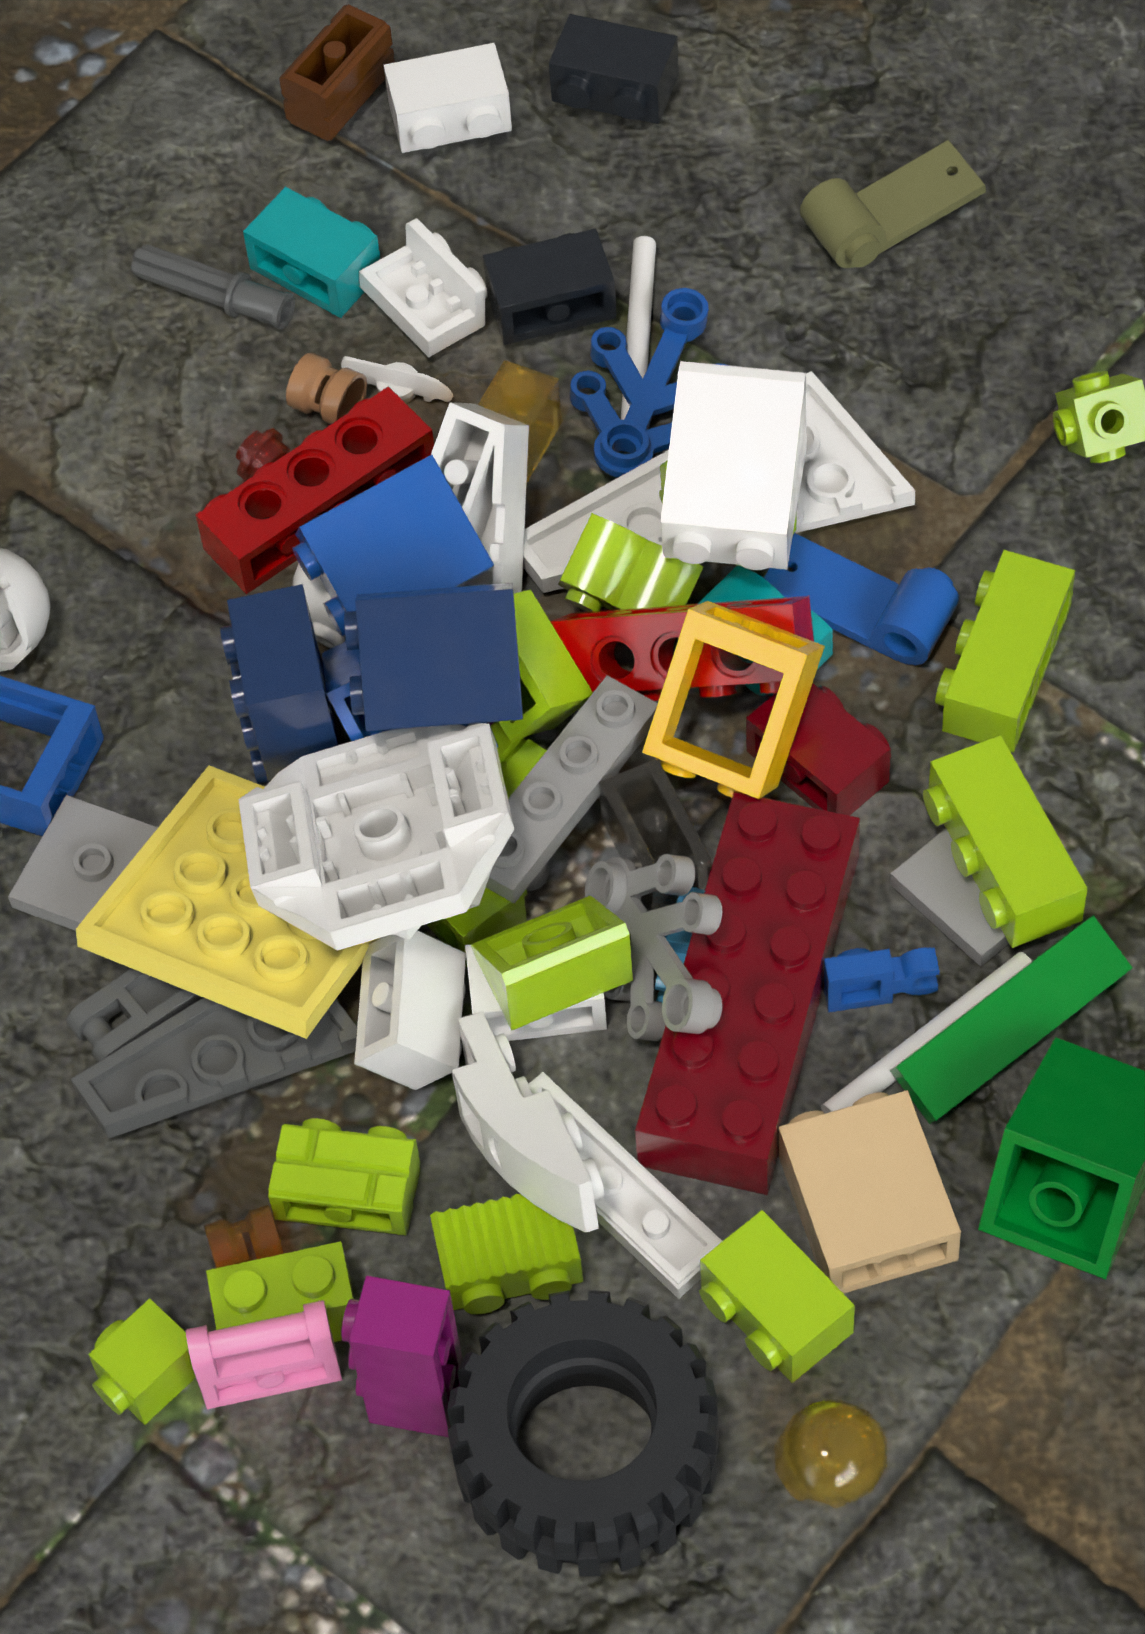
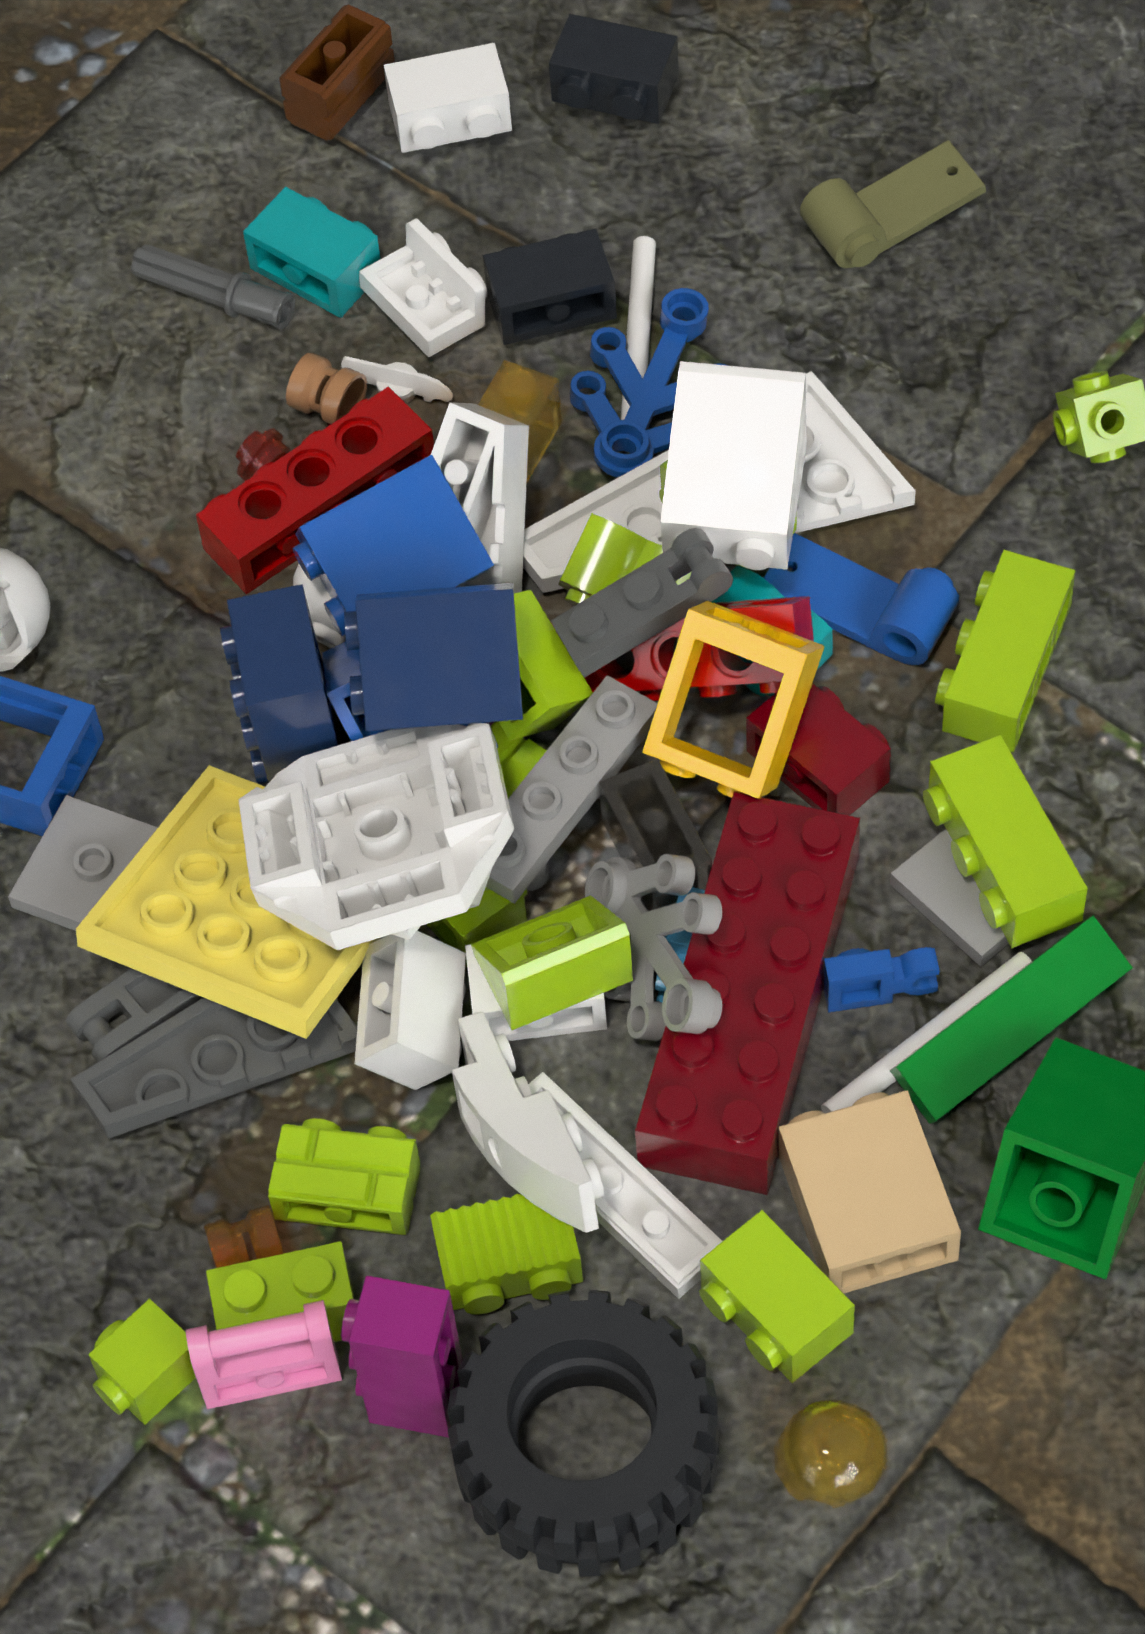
(643, 602): none -> dark grey plate

